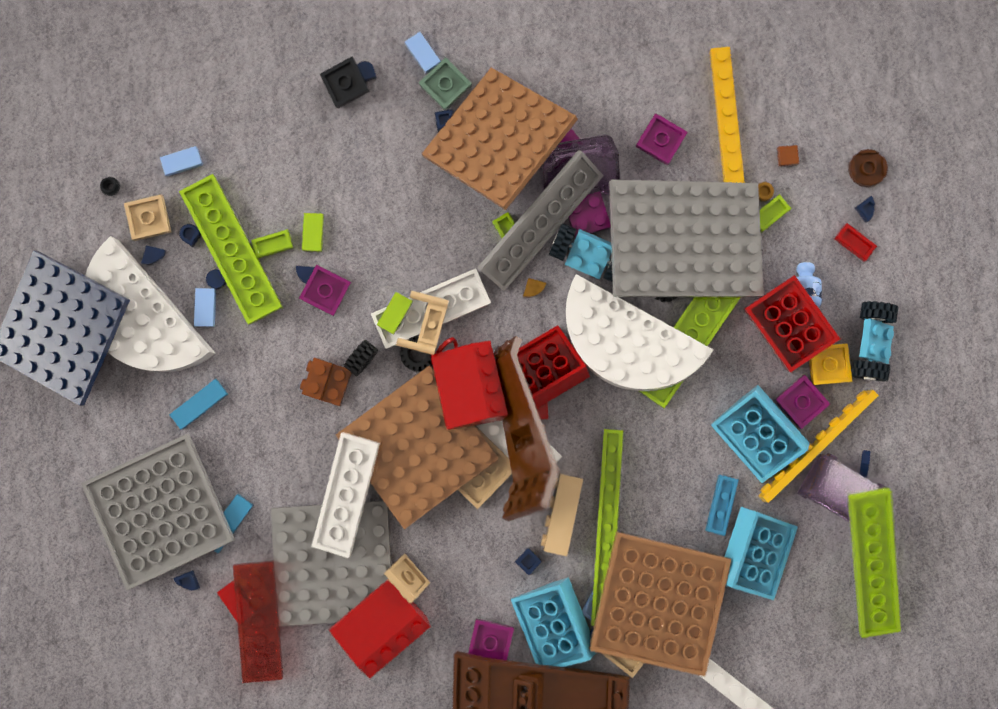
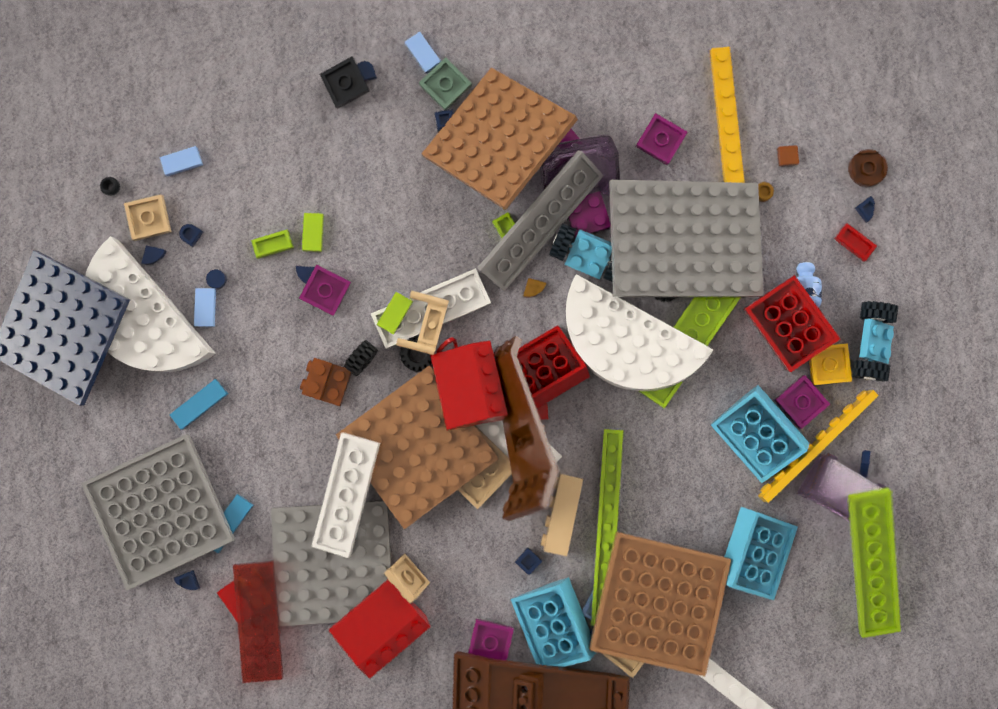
(231, 249): lime plate -> none
(721, 505): dark azure tile -> none
(772, 212): lime tile -> none

